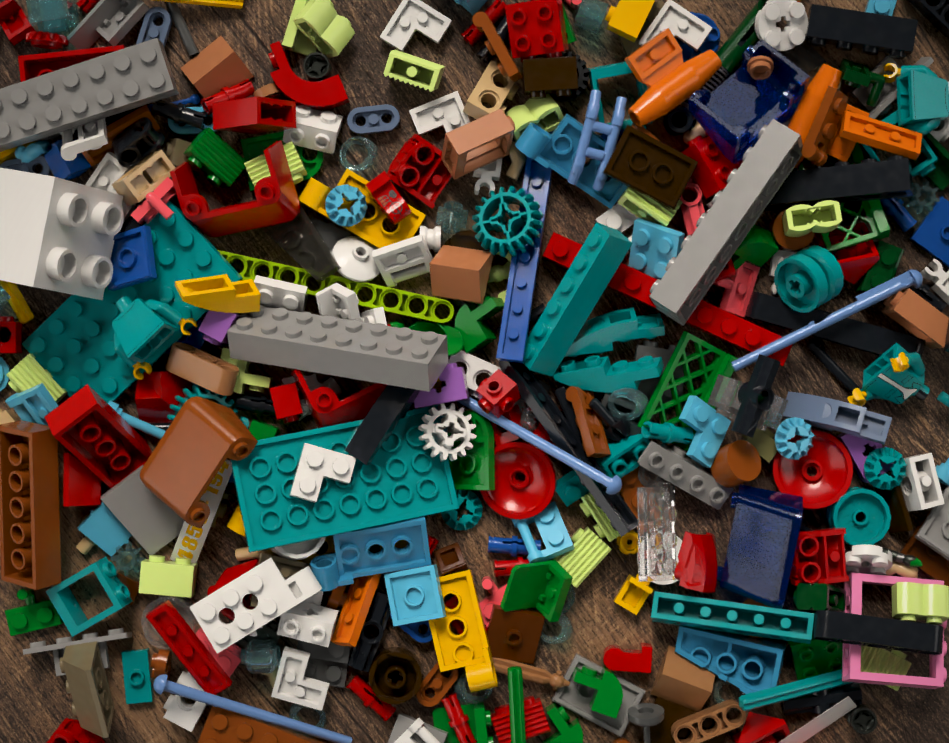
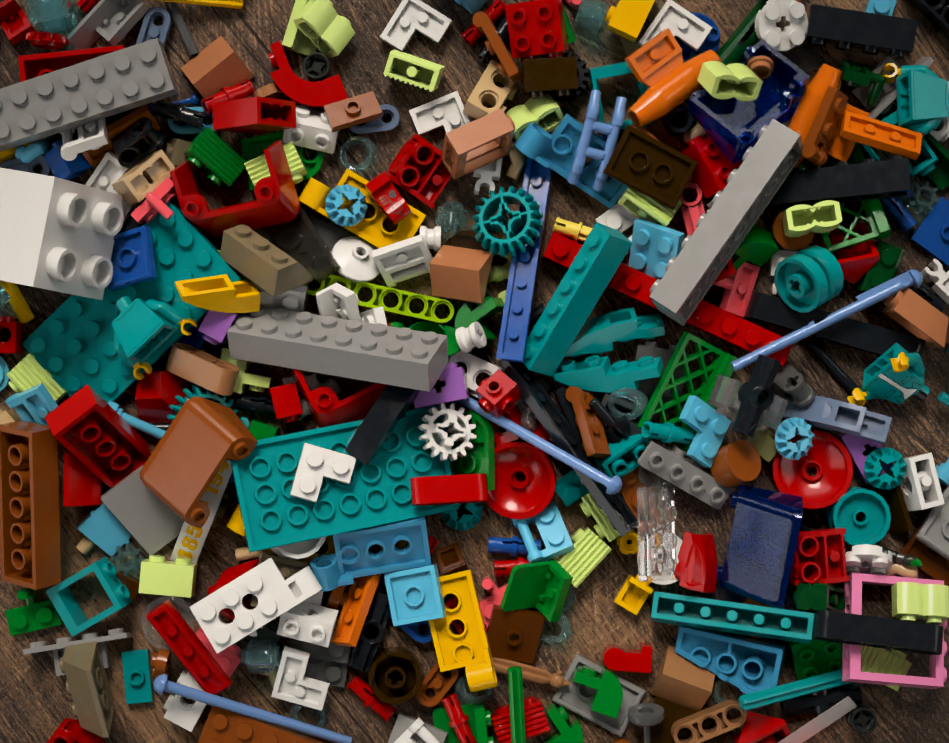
(262, 261): none -> dark tan slope
(352, 111): none -> plate
(449, 489): none -> red beam
(470, 337): none -> white wheel
(571, 229): none -> light yellow axle
(729, 81): none -> yellowish green brick
(791, 384): none -> dark grey piece

